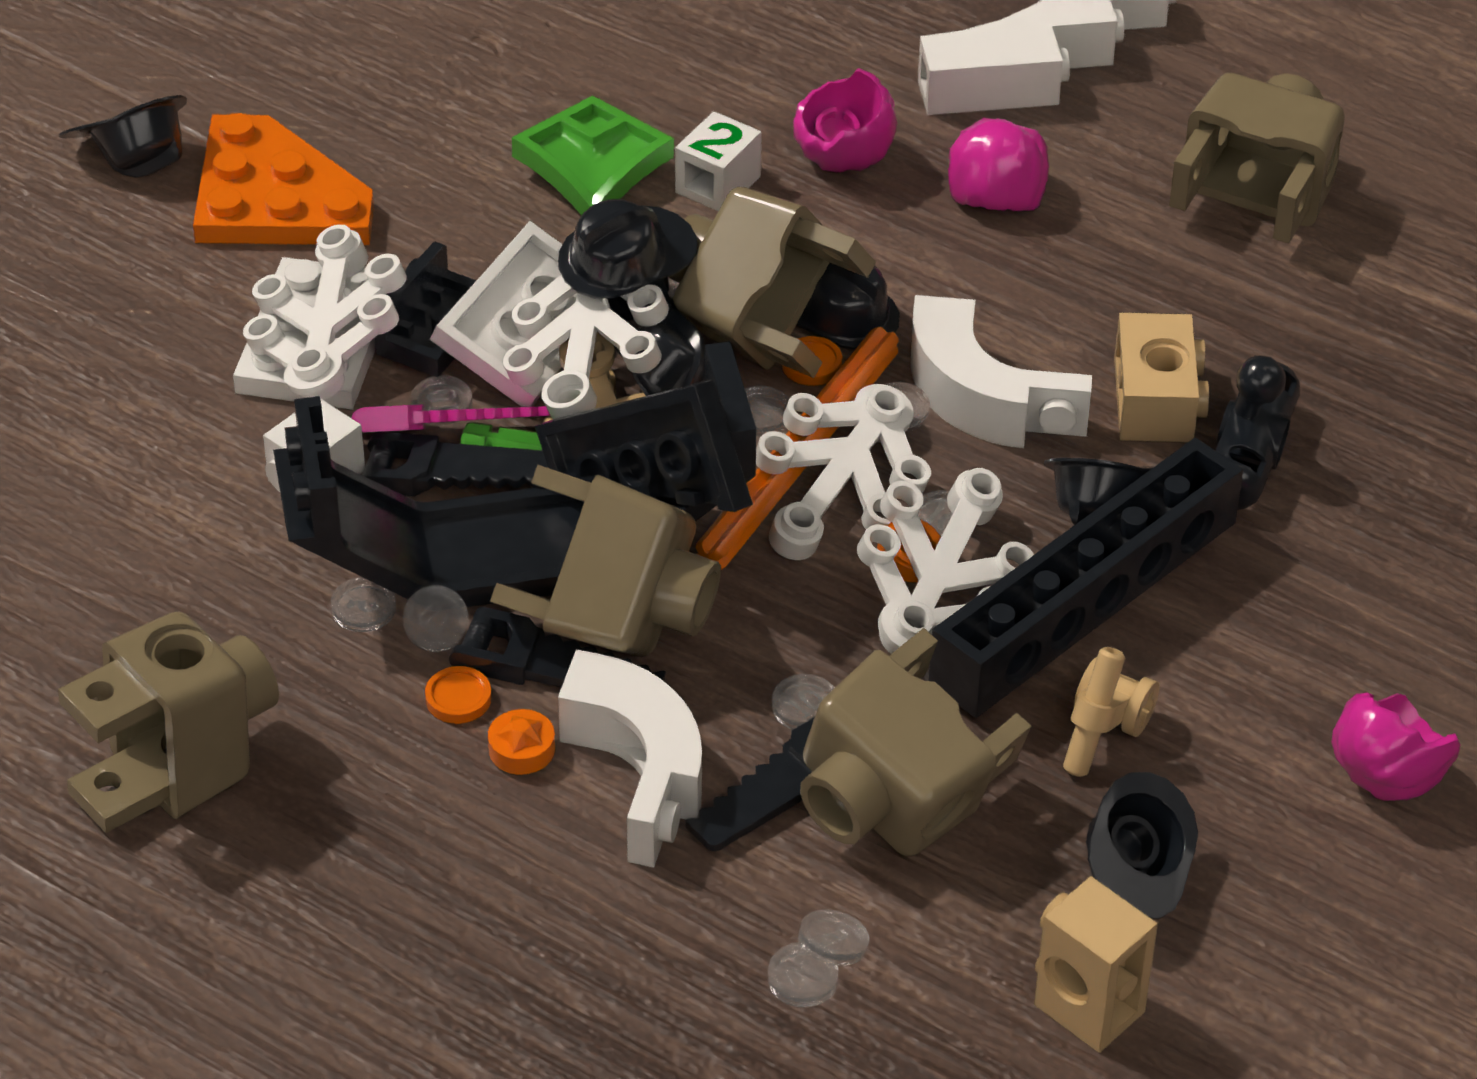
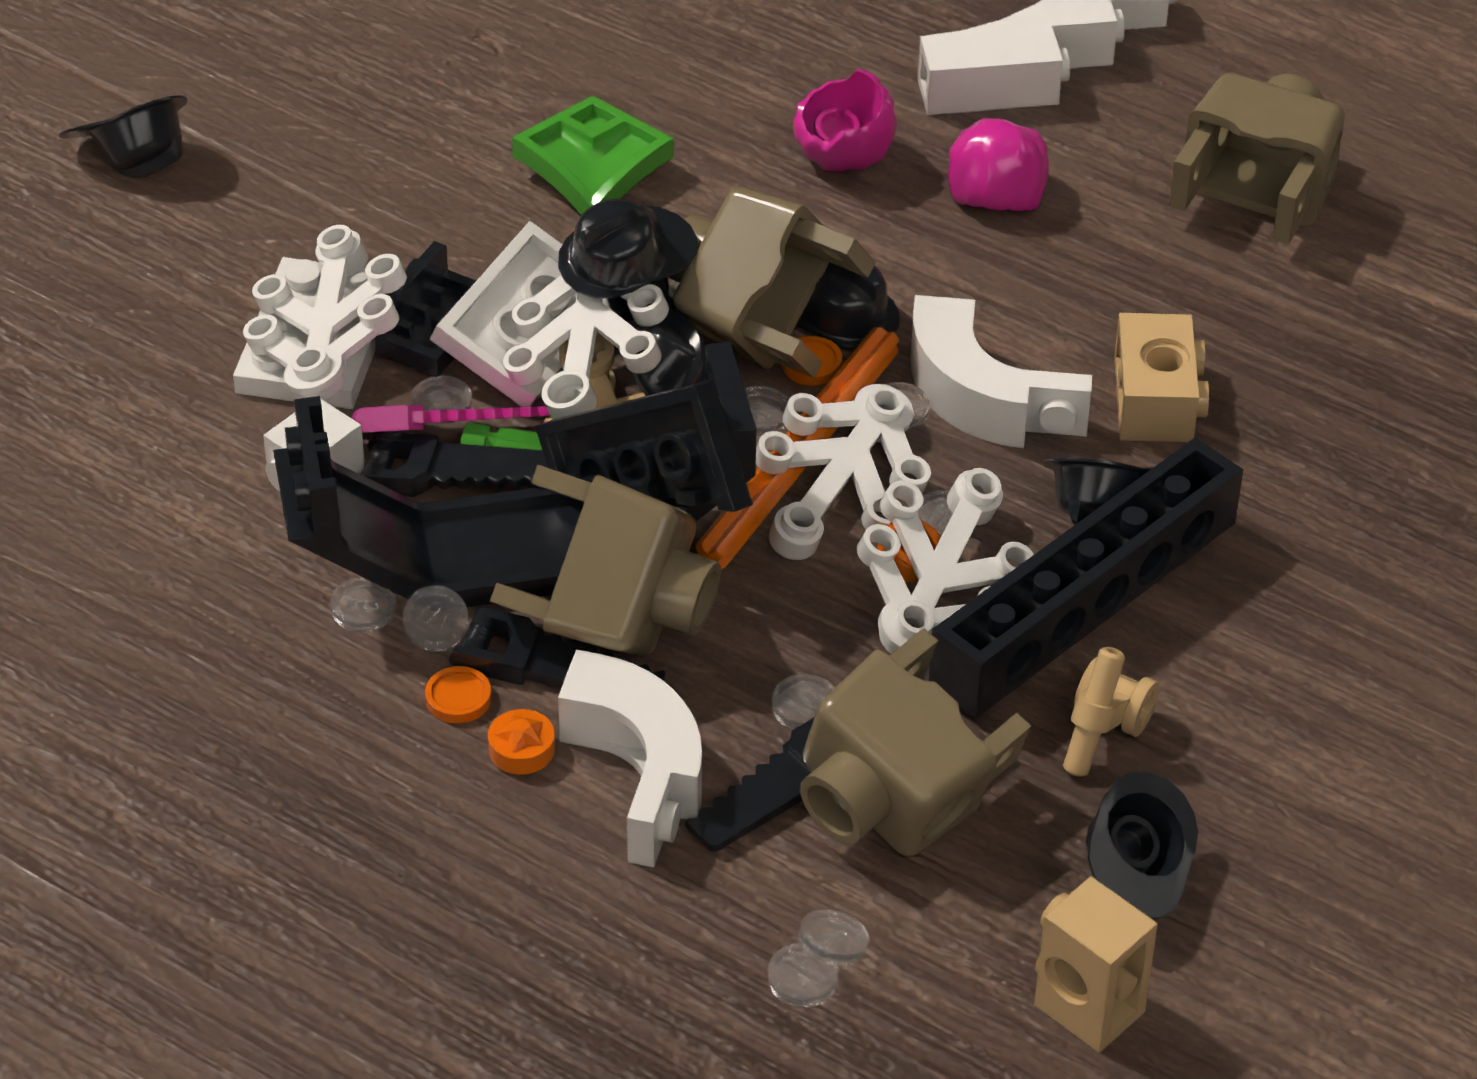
(175, 691): dark tan piece -> none
(273, 187): orange plate -> none
(717, 159): white brick -> none
(1258, 422): black piece -> none
(1391, 747): dark pink hair -> none

